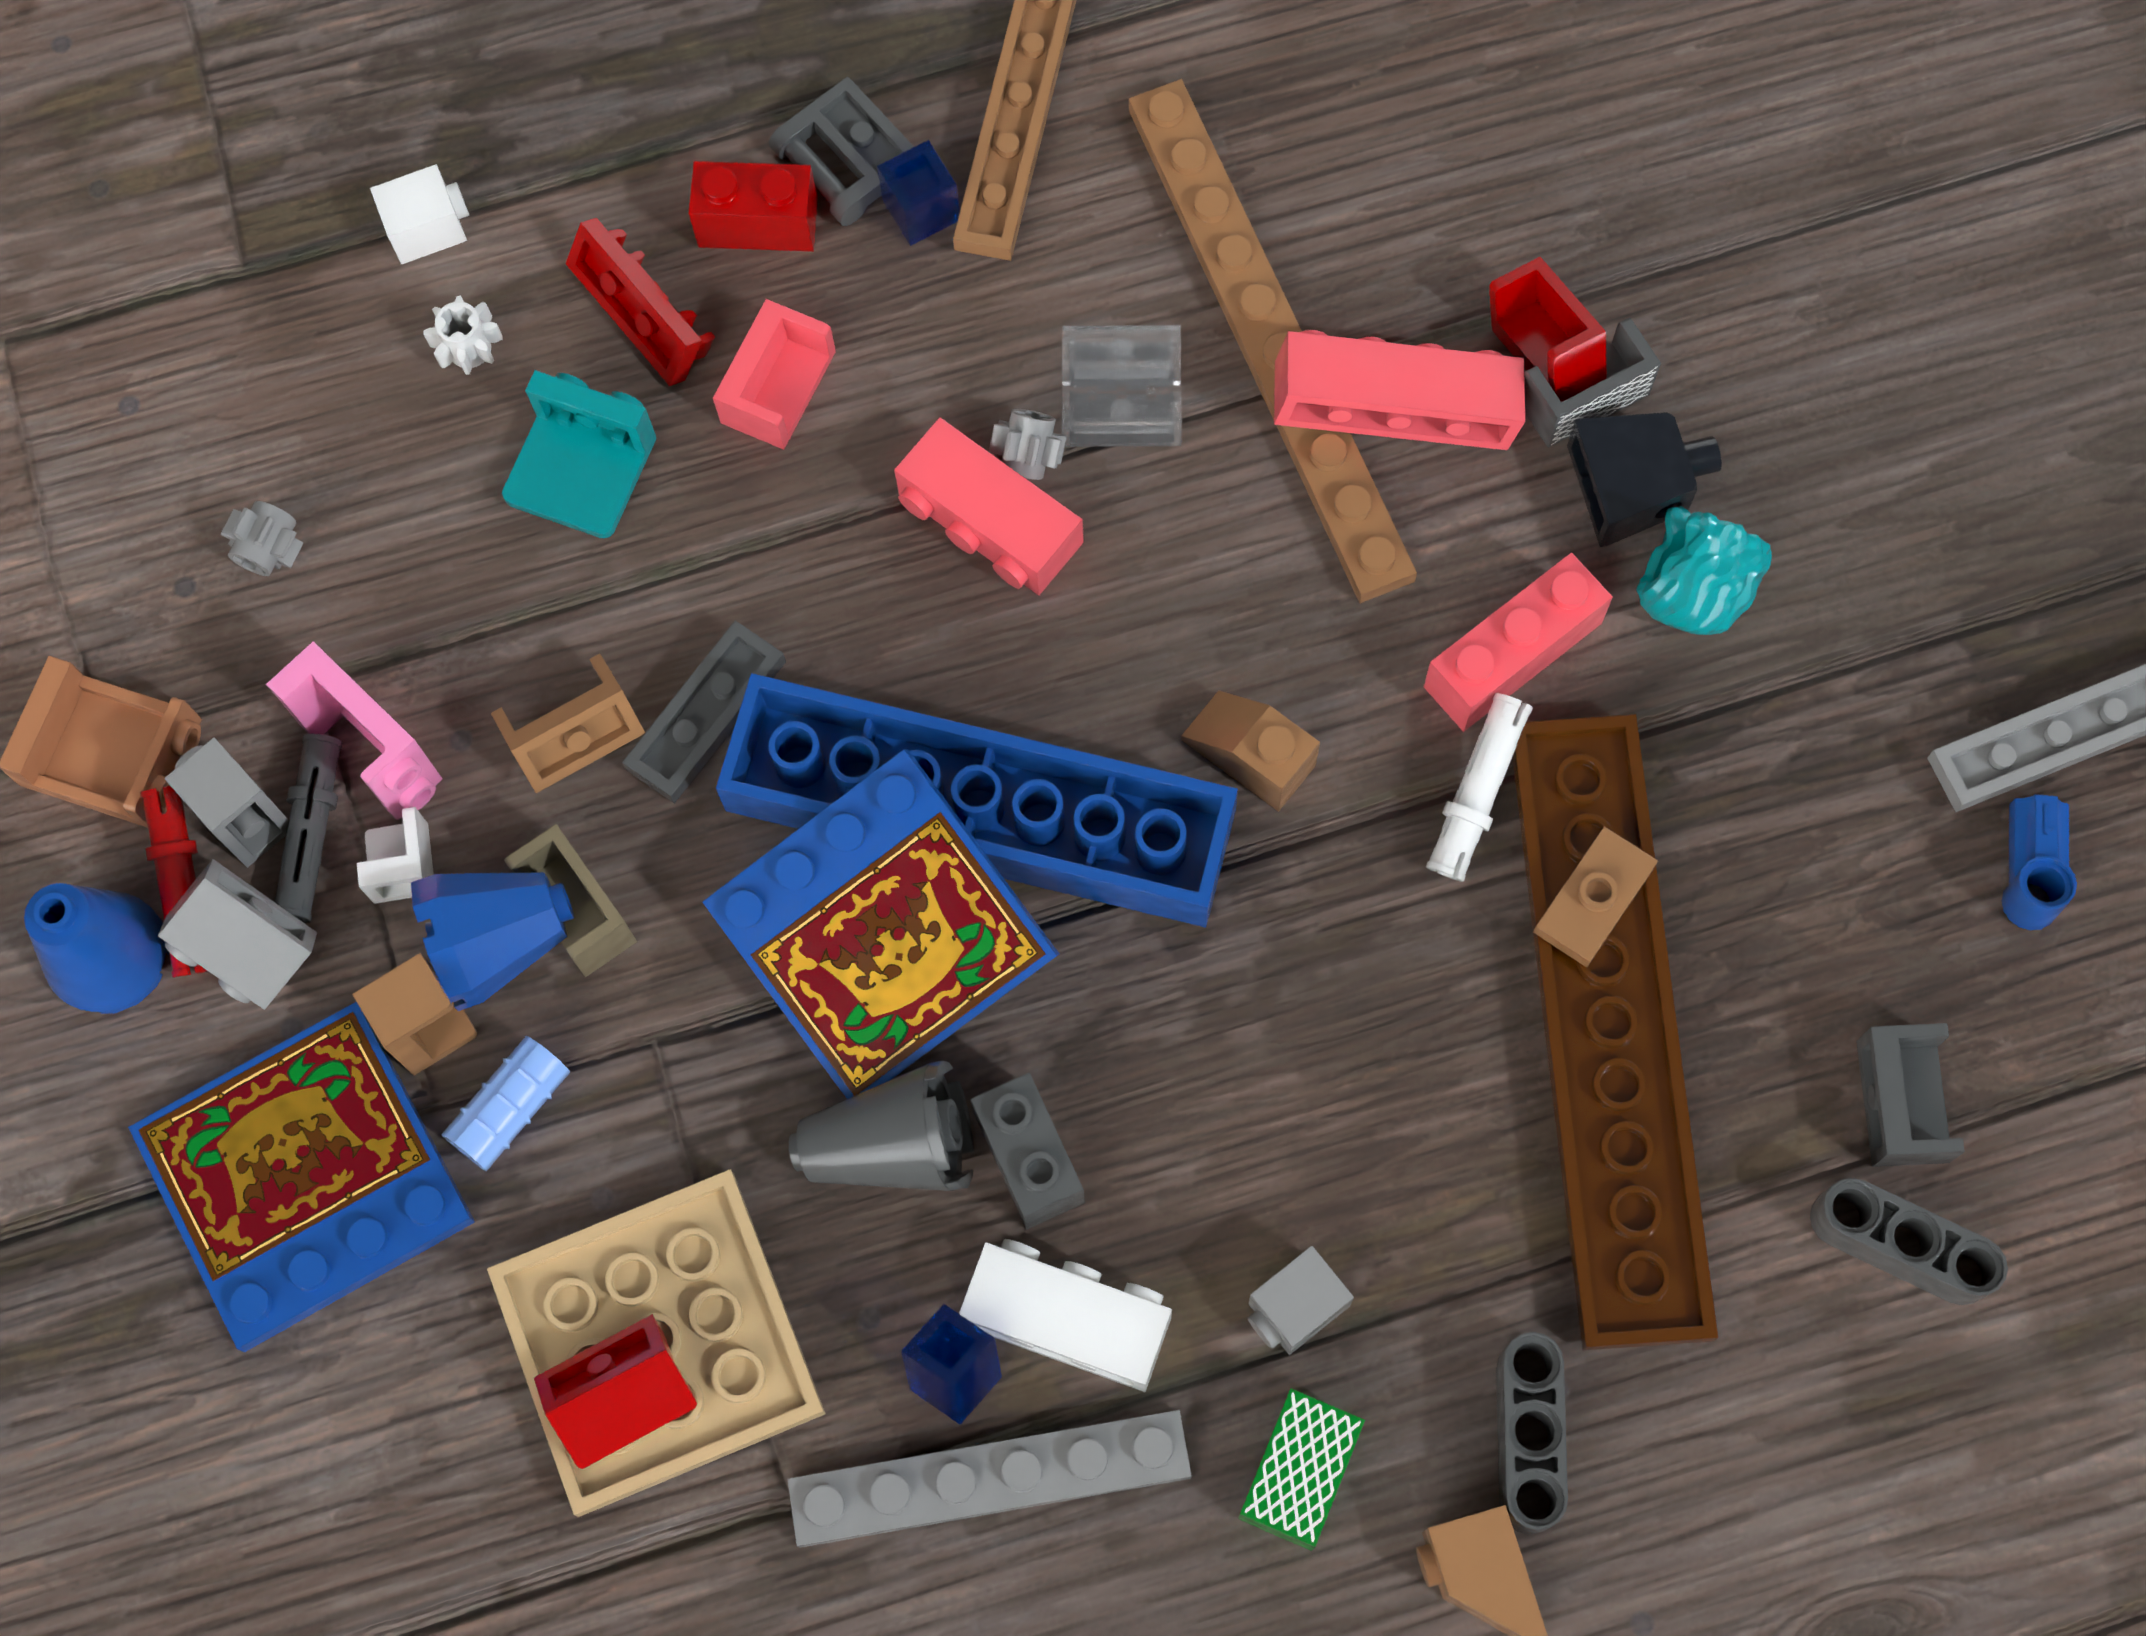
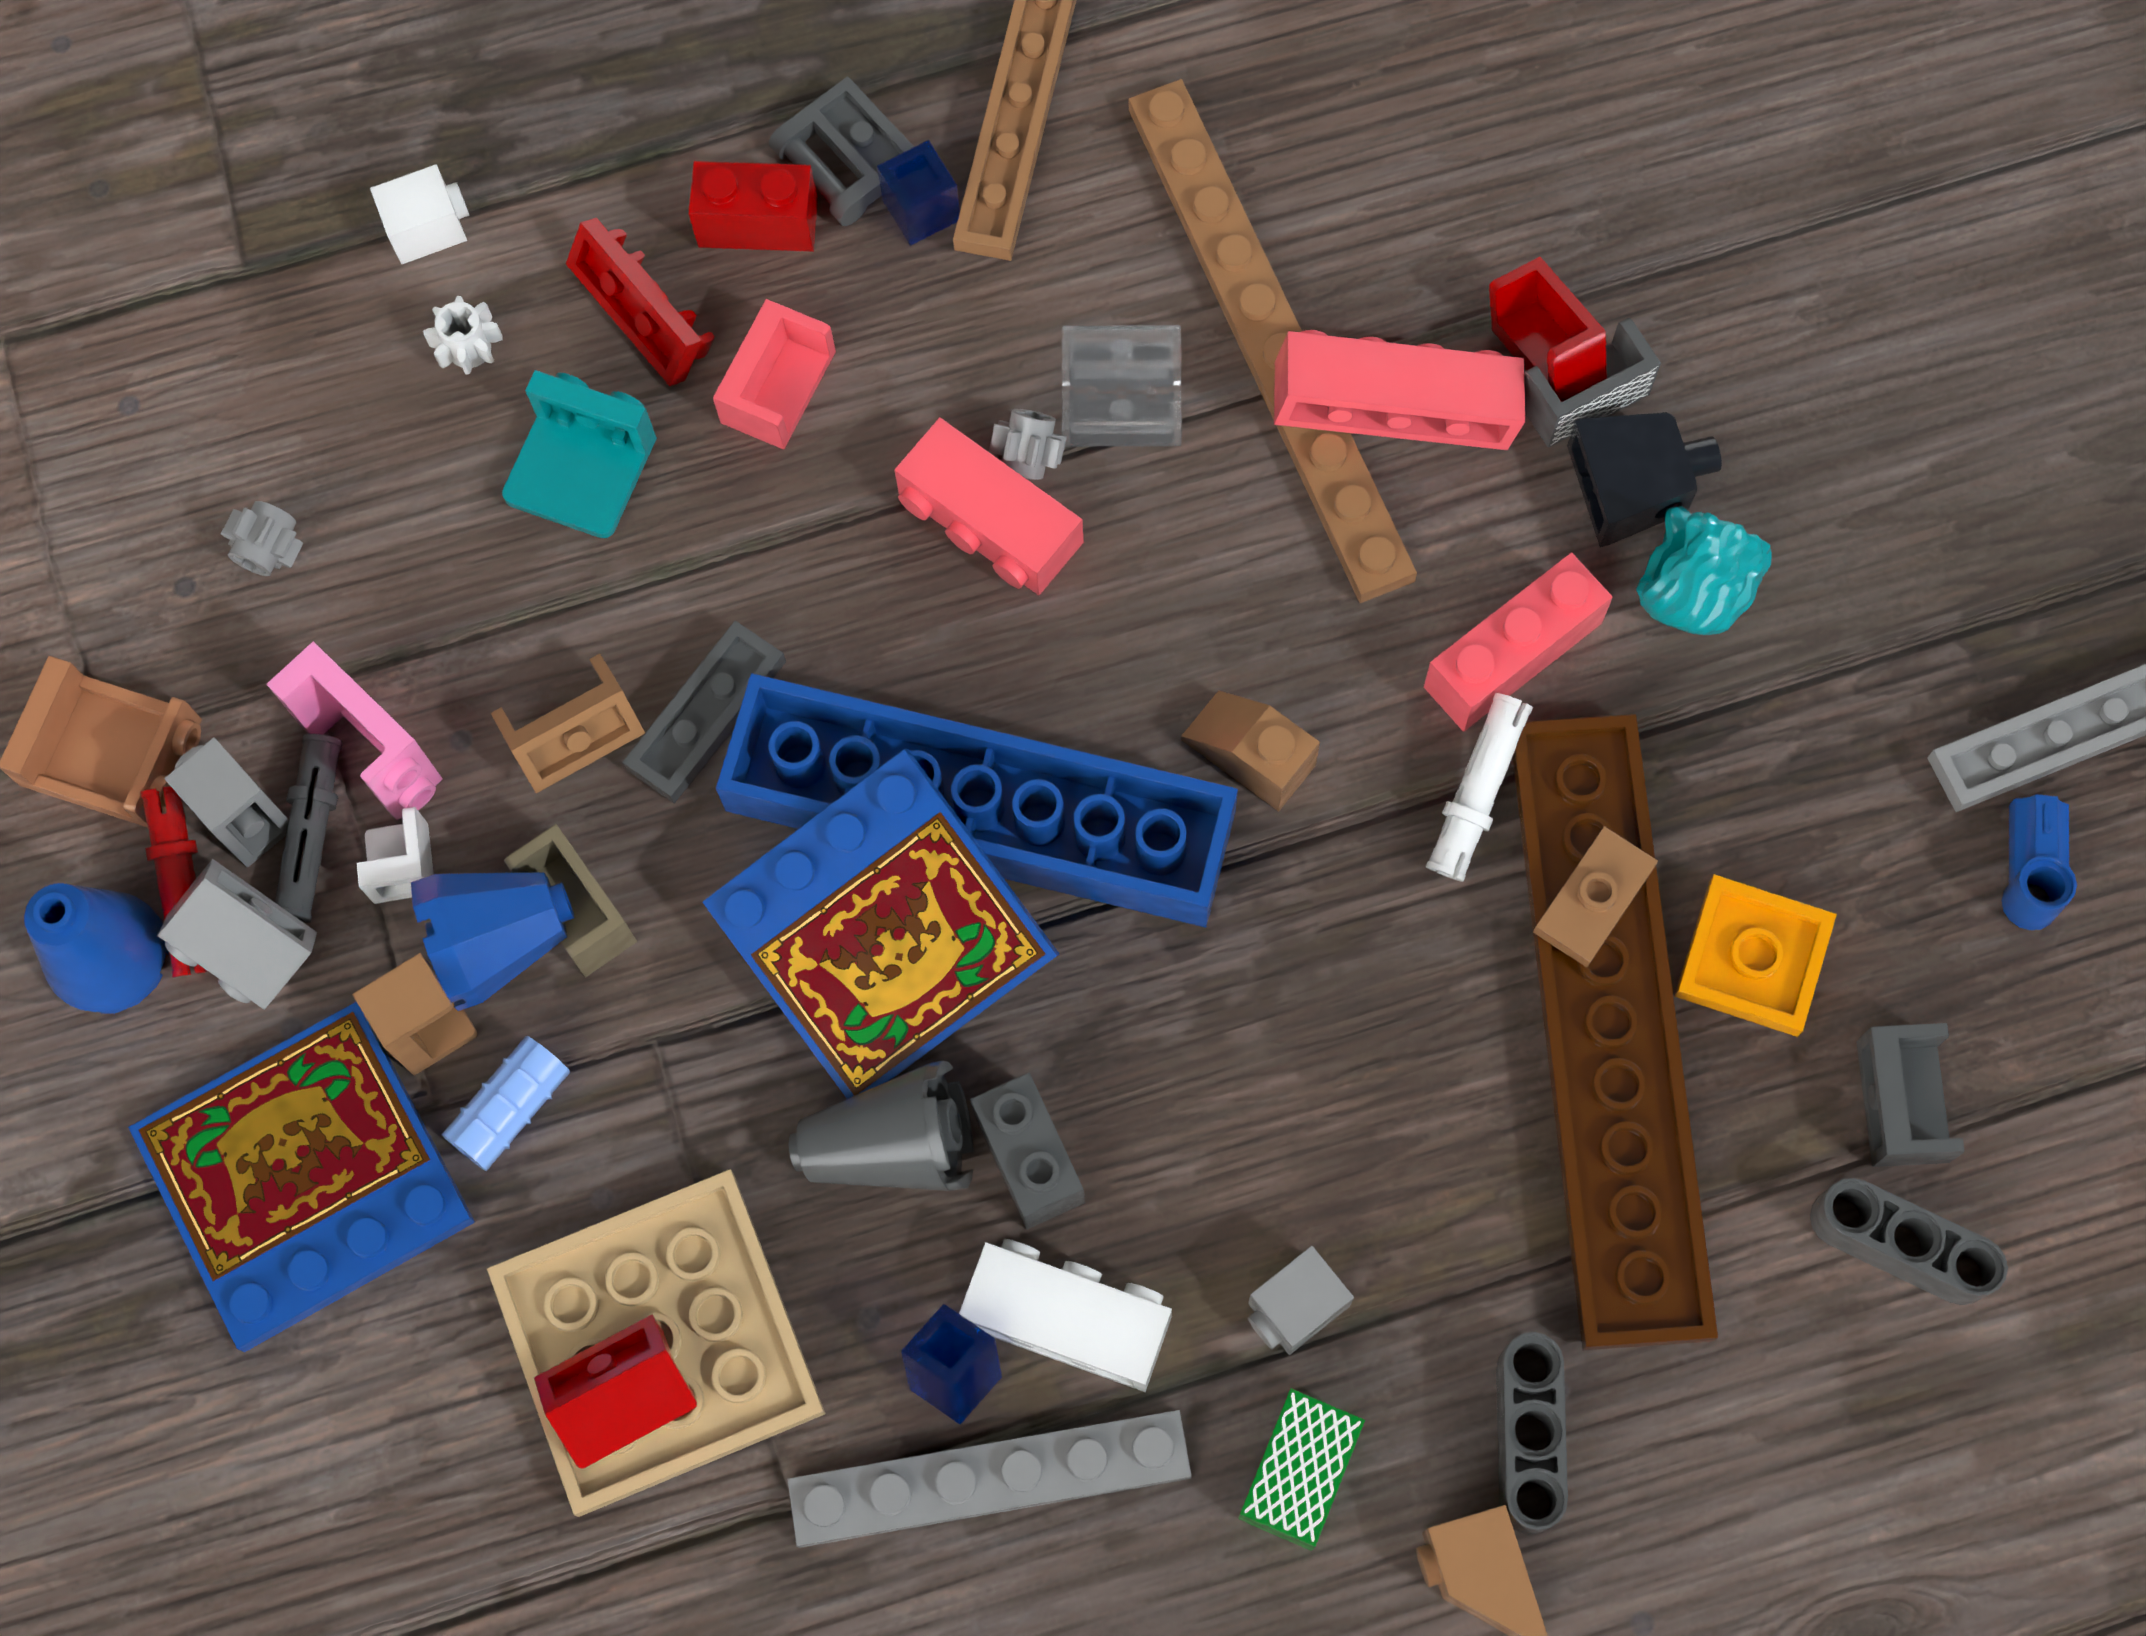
(1755, 955): none -> light orange plate

